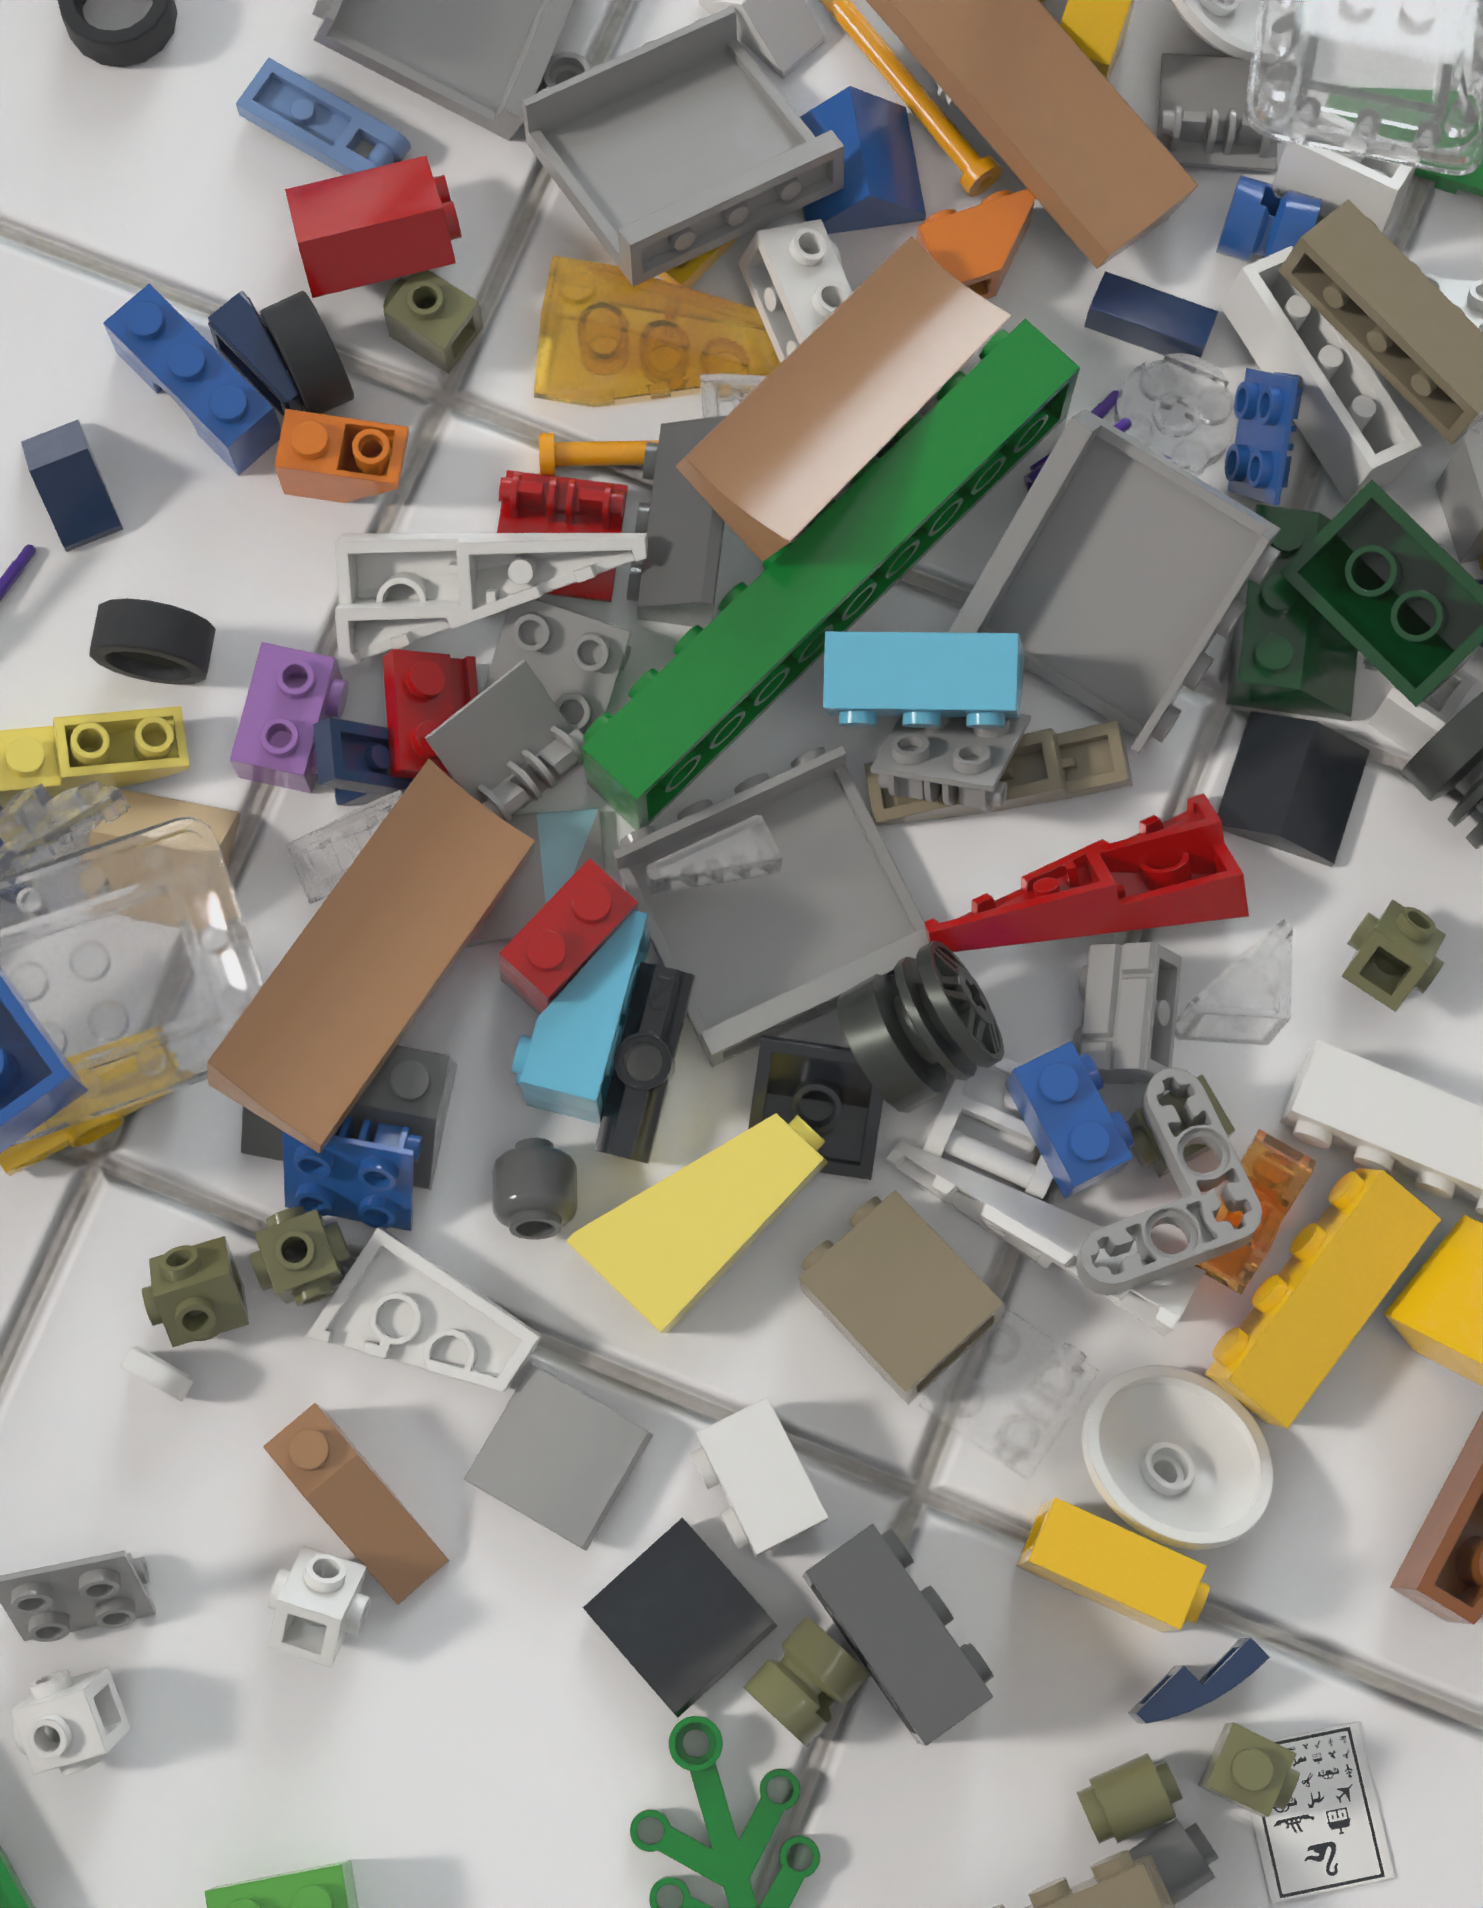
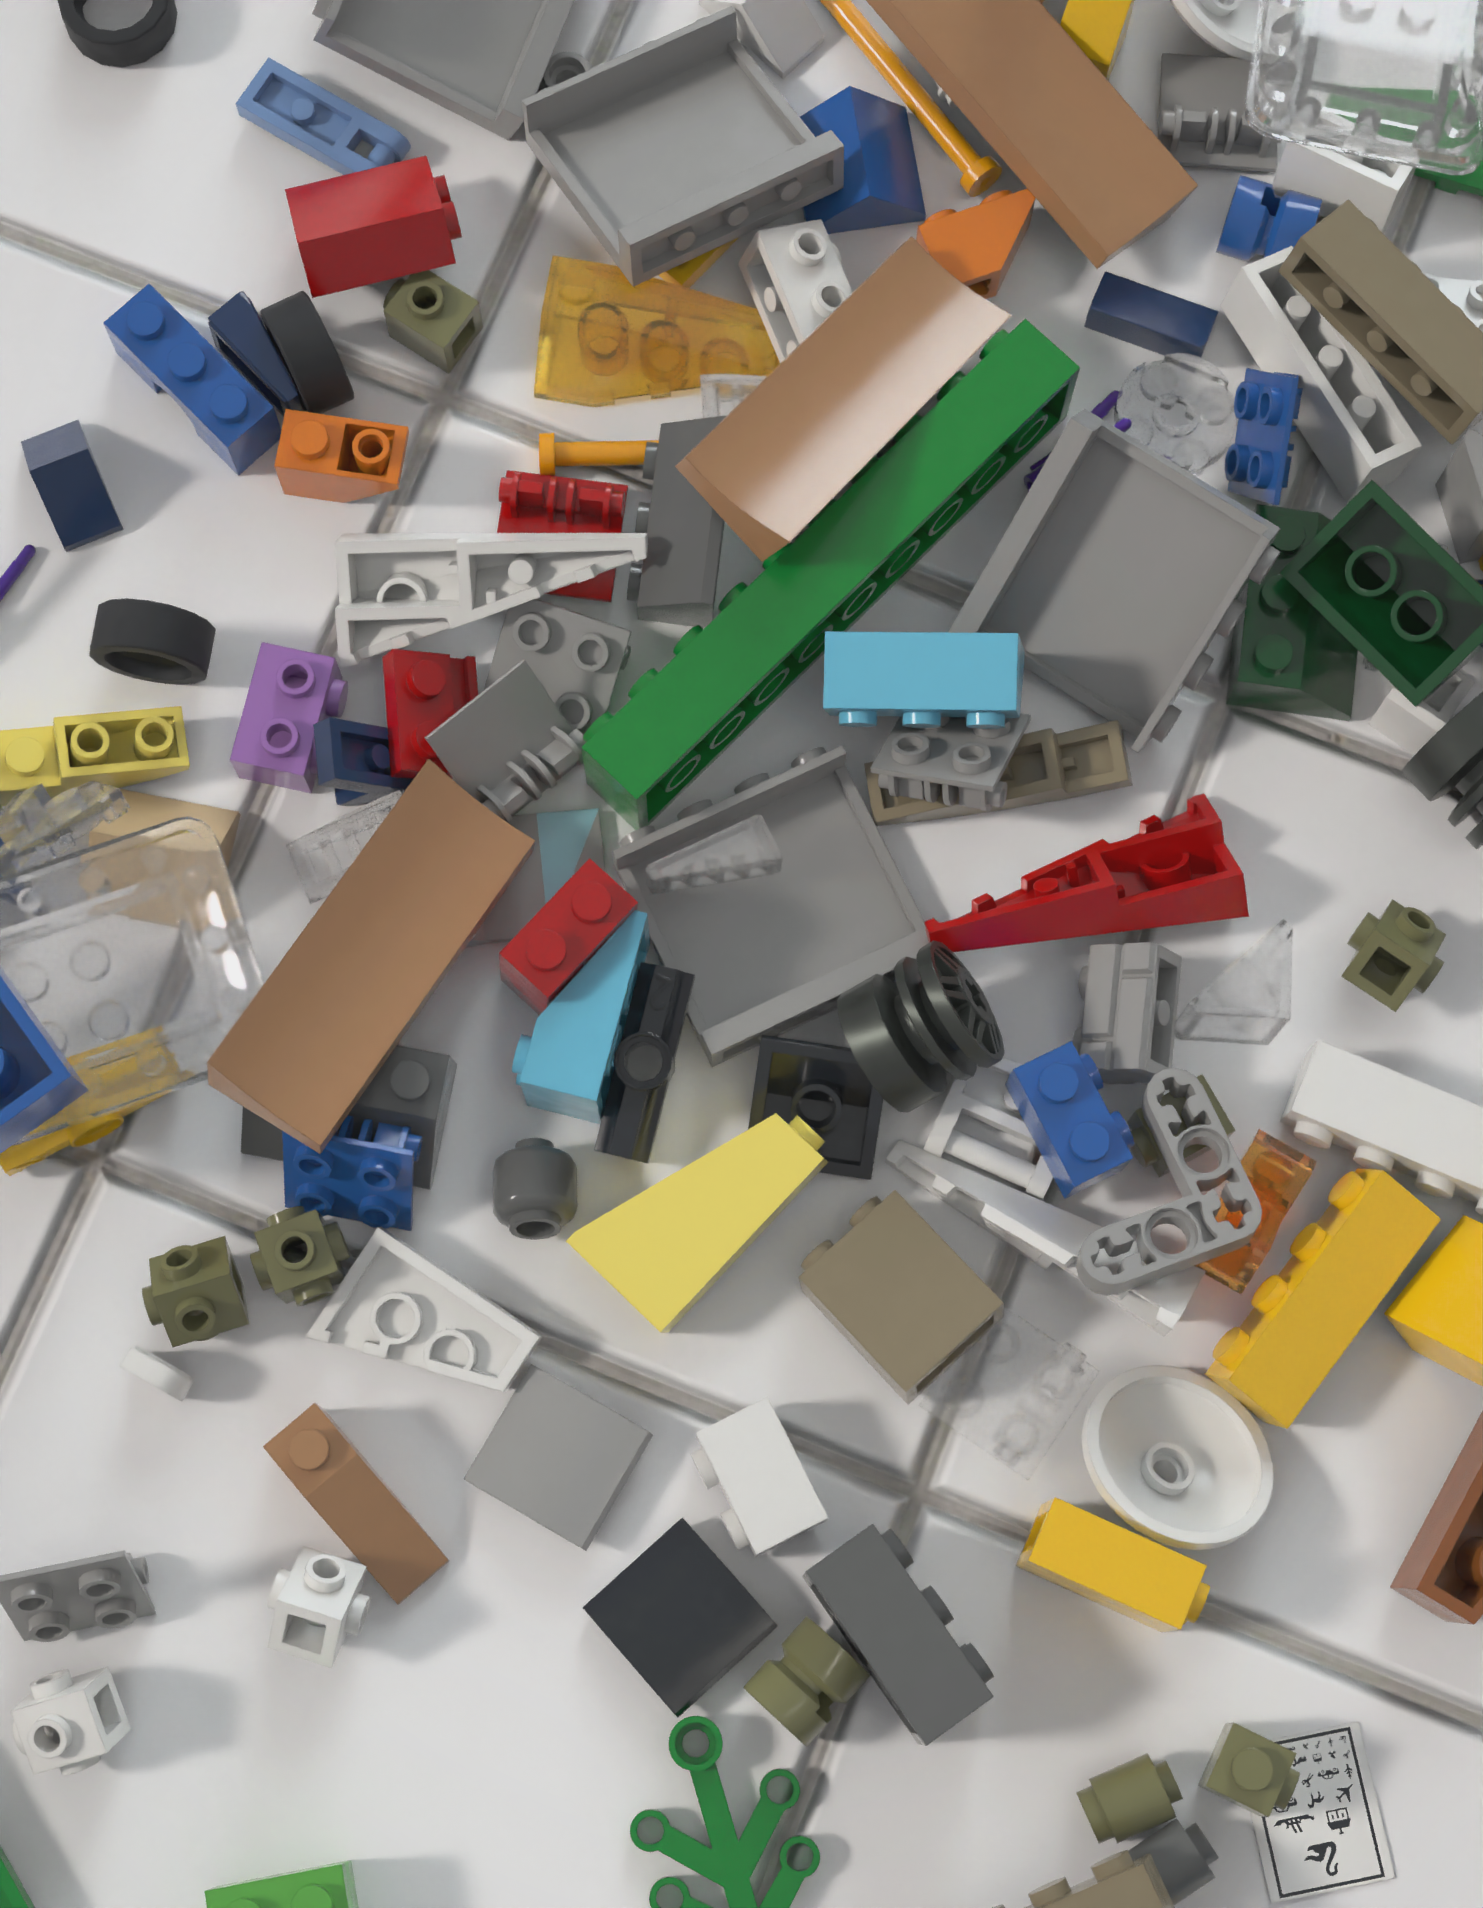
(1182, 1692): dark blue slope -> none
(1292, 786): black slope -> none

